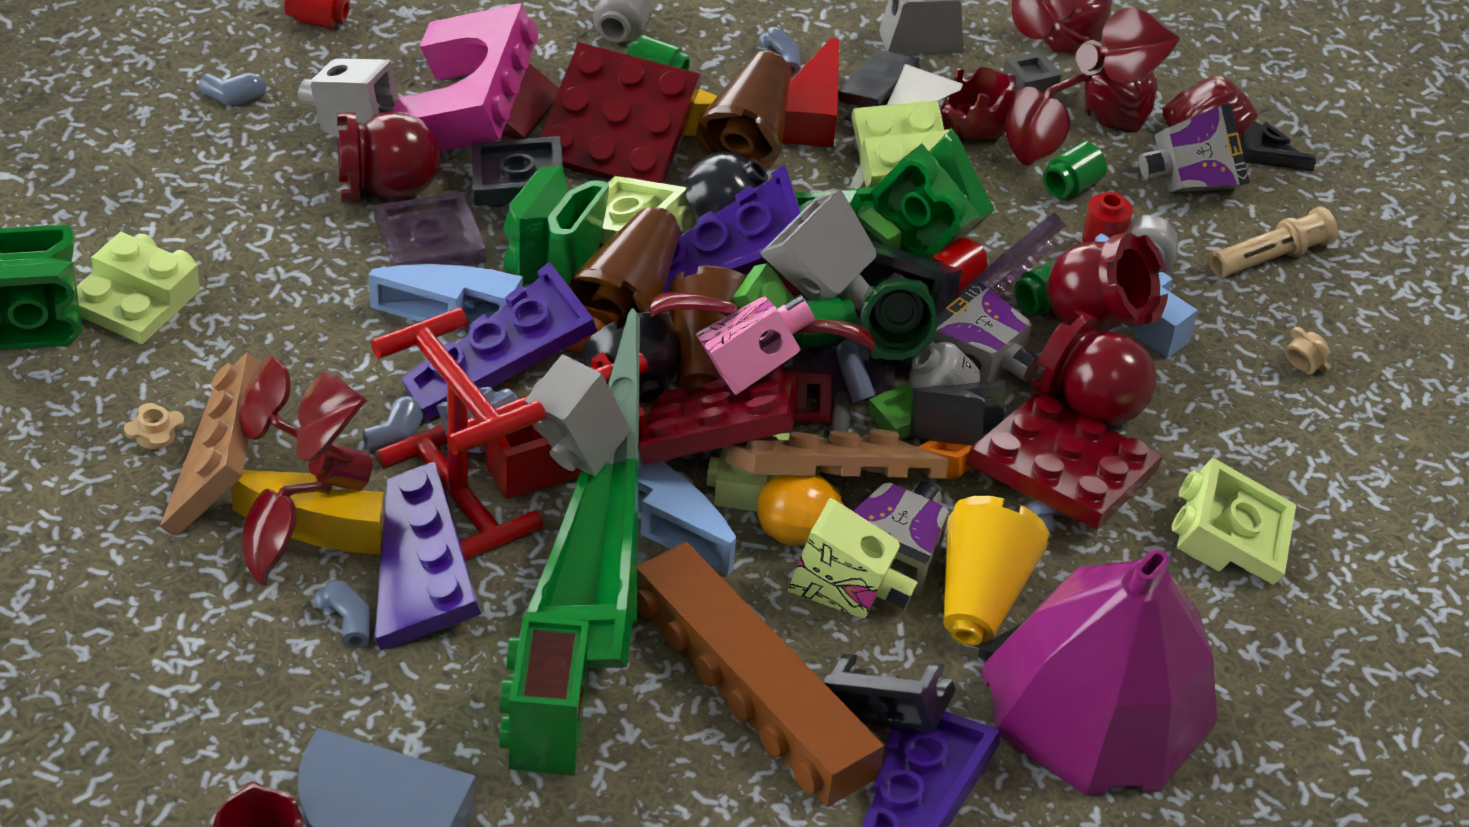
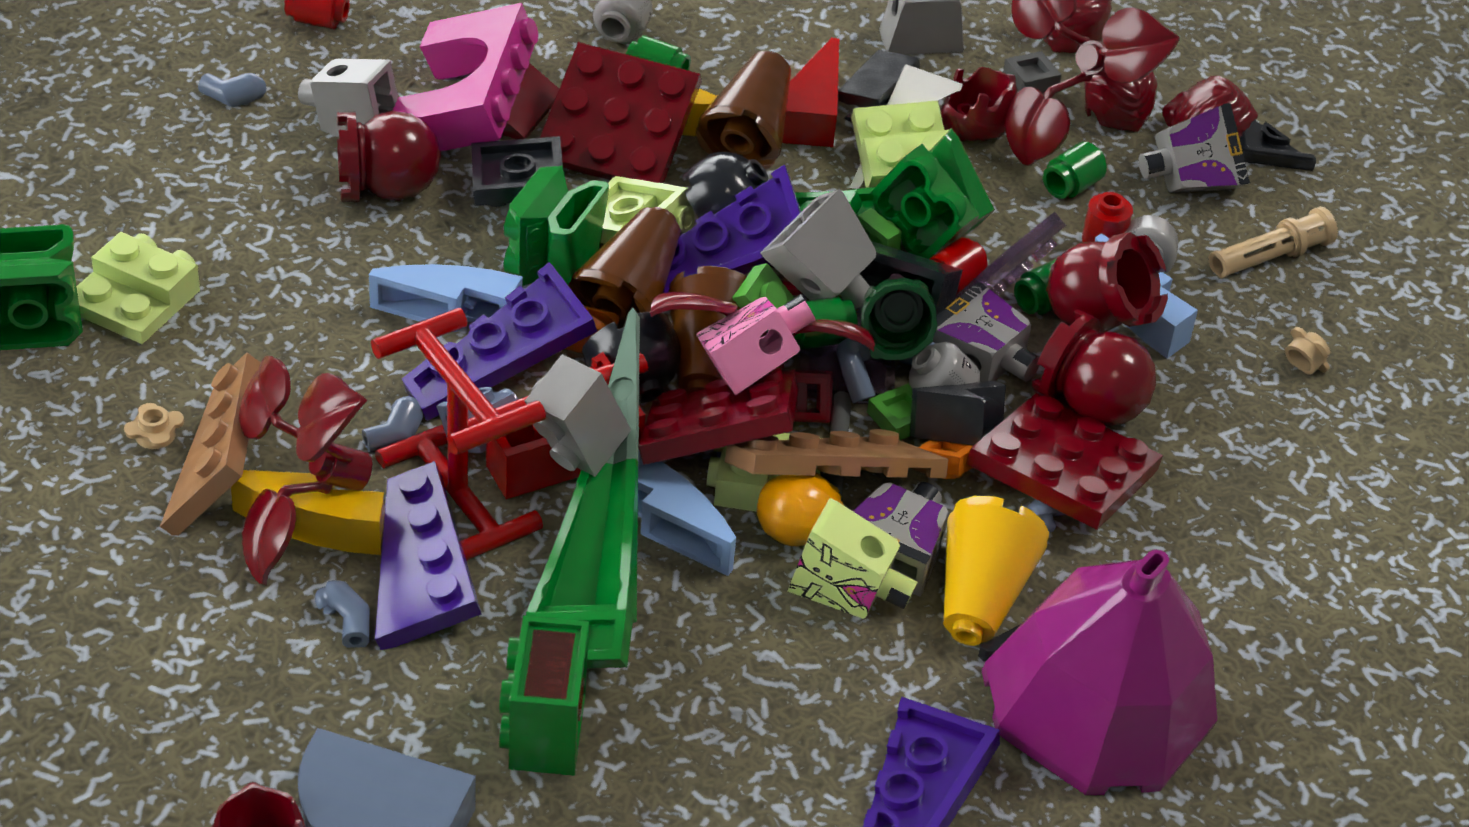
(430, 231): clear purple plate -> none
(758, 675): dark orange brick -> none
(778, 40): sand blue arm -> none
(891, 699): black hinge -> none
(1234, 521): yellowish green plate -> none

